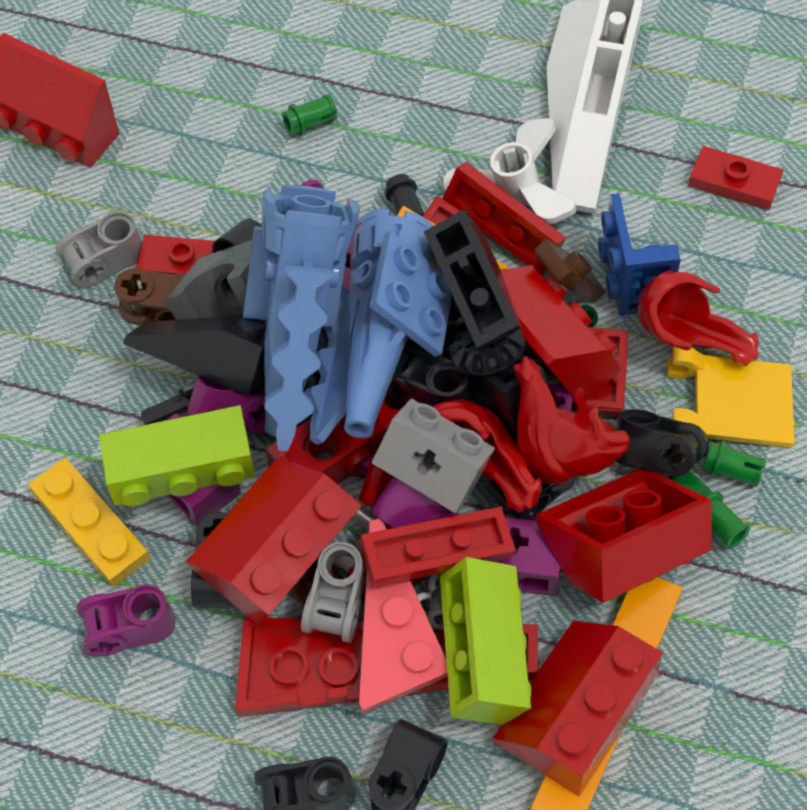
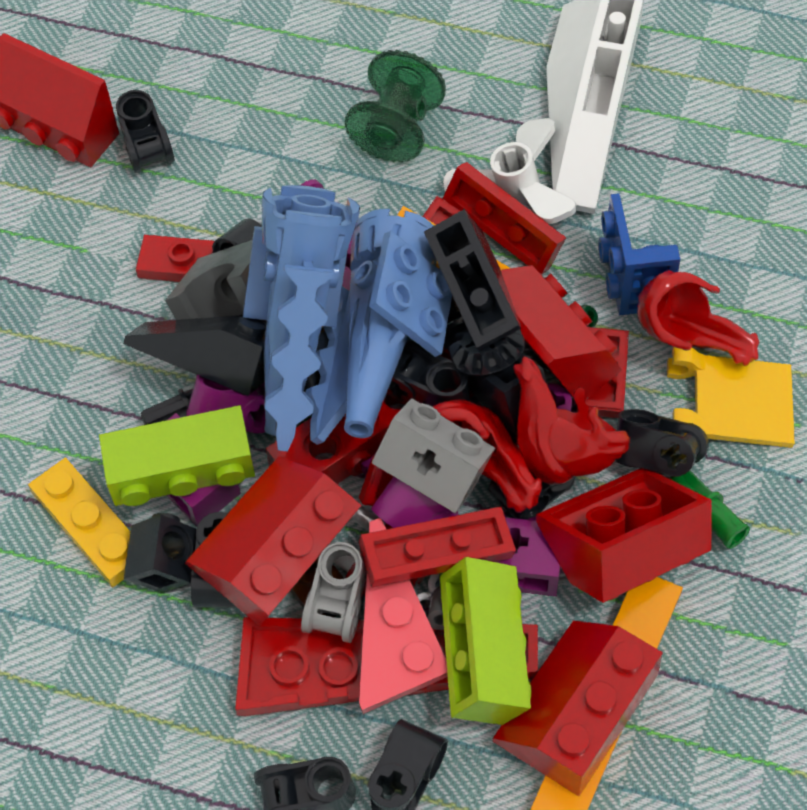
(103, 246): light grey piece -> none
(120, 621): magenta piece -> none
(142, 130): none -> black piece
(149, 300): reddish brown piece -> none
(159, 553): none -> black brick
(311, 114): green pin -> none
(401, 192): black pin -> none
(406, 91): none -> clear green hose
(570, 270): reddish brown plate -> none
(733, 464): green pin -> none
(735, 177): red plate -> none

